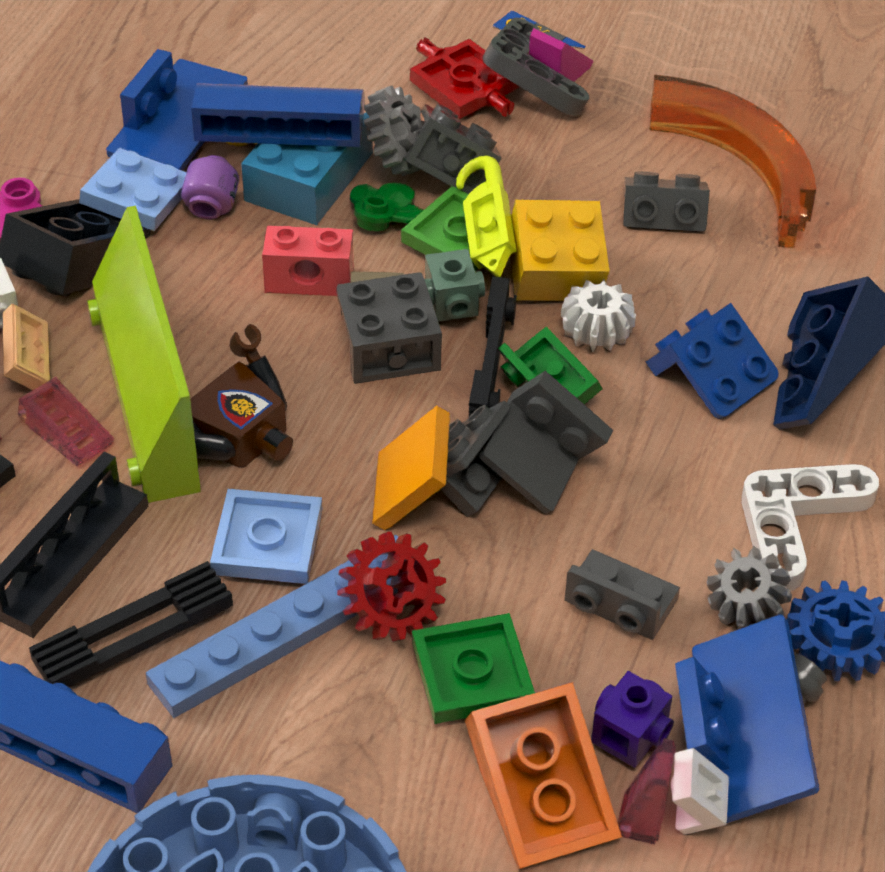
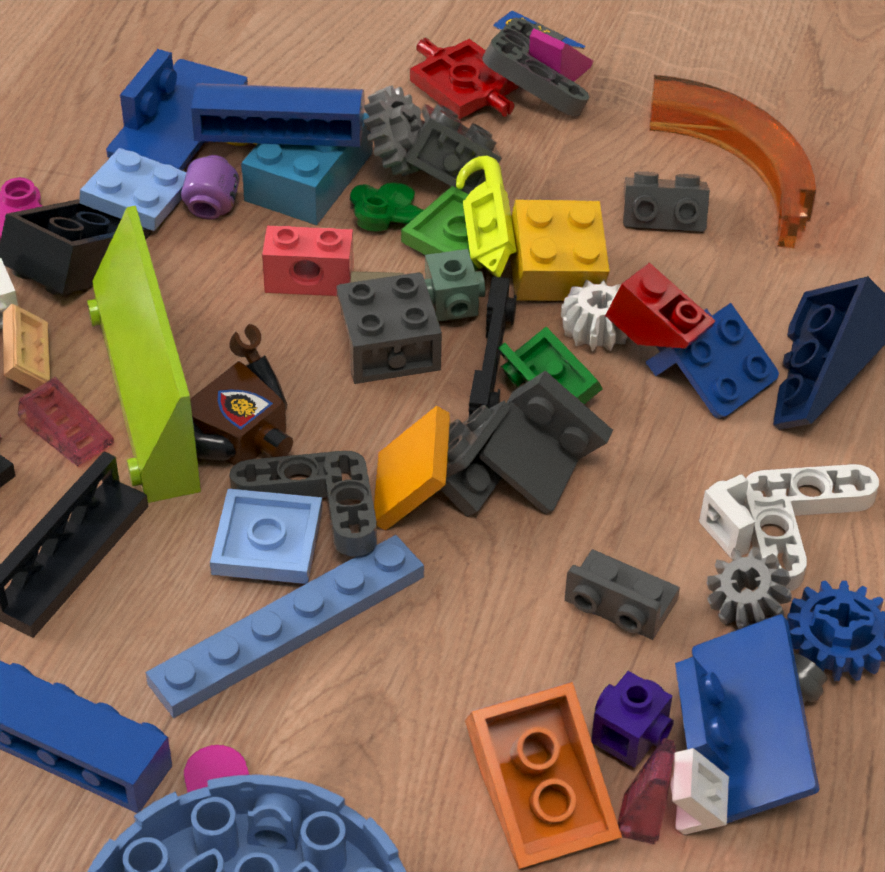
(194, 594): black container -> none
(212, 763): none -> dark pink piece
(324, 480): none -> dark grey beam
(408, 573): red gear -> none
(470, 666): green plate -> none
(657, 311): none -> red slope
(726, 516): none -> white bracket

